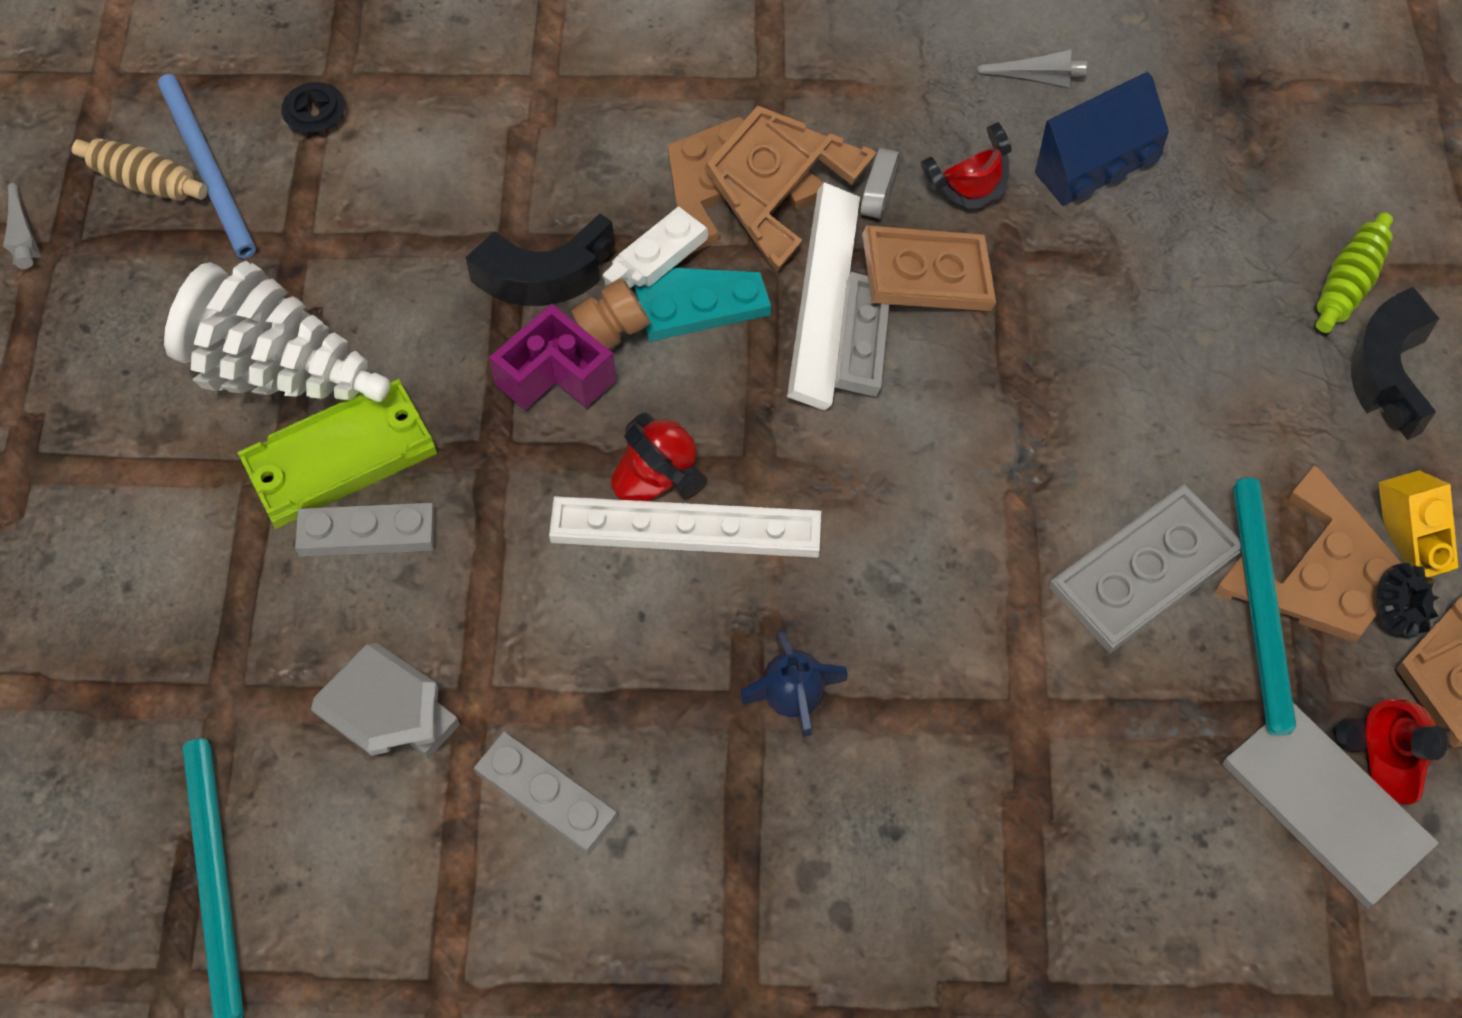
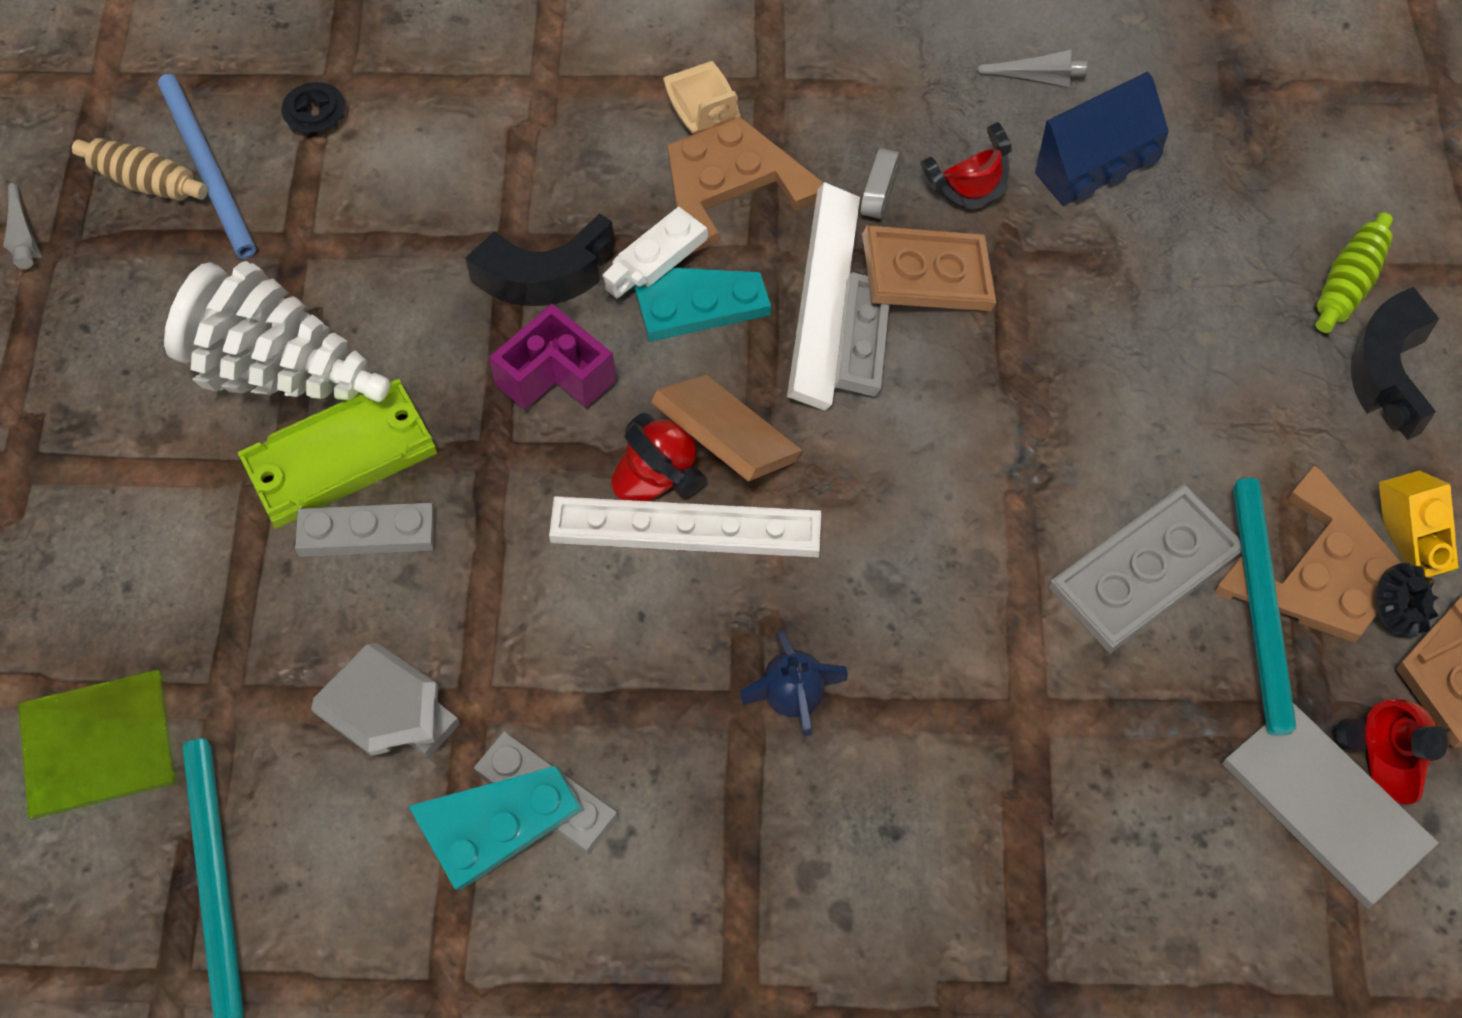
(95, 744): none -> clear neon green piece
(494, 821): none -> teal wing
(612, 315): medium nougat wheel -> none
(702, 97): none -> tan piece
(726, 427): none -> medium nougat tile
(763, 166): medium nougat wing -> none

